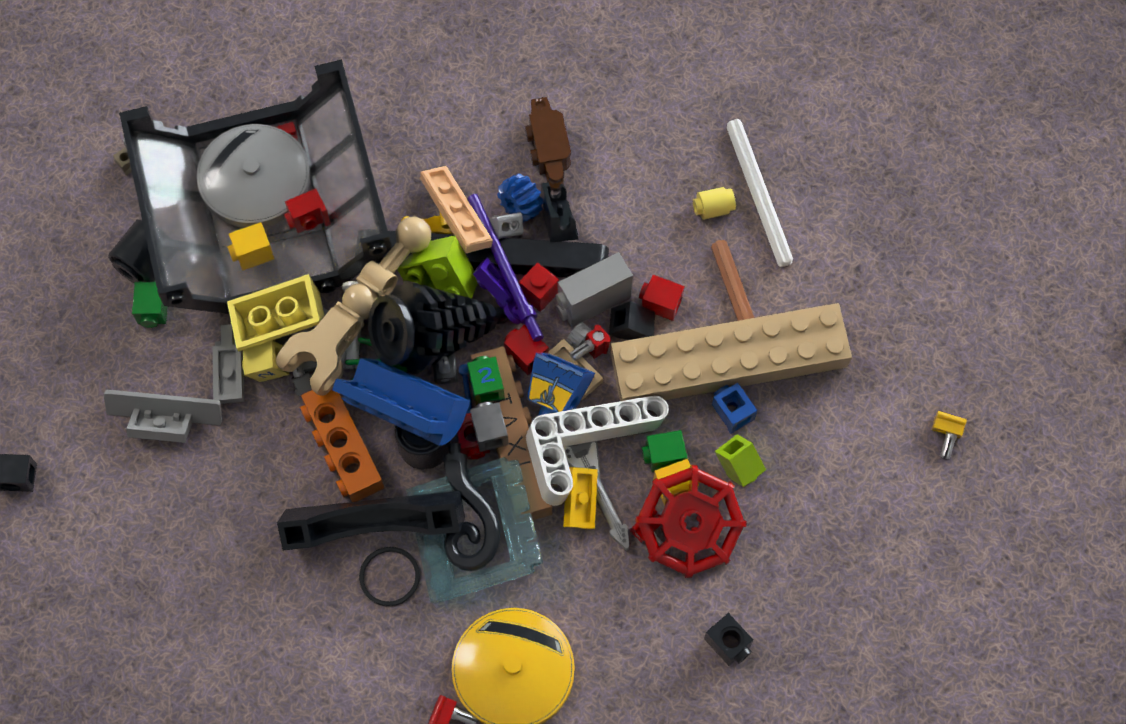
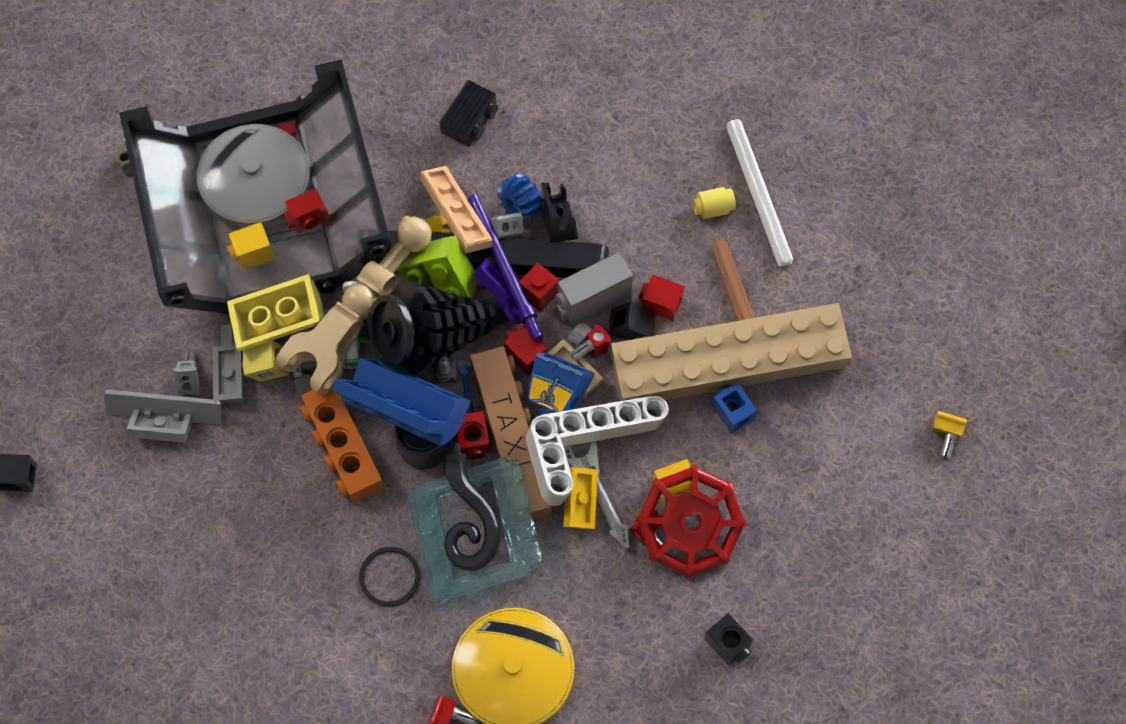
(132, 255): black piece -> none
(147, 305): green brick -> none
(186, 375): none -> light grey piece
(416, 513): black arch -> none
(468, 113): none -> black brick
(485, 379): green brick -> none
(489, 426): flat silver brick -> none
(549, 141): reddish brown hinge -> none
(664, 449): green brick -> none
(740, 460): lime brick -> none

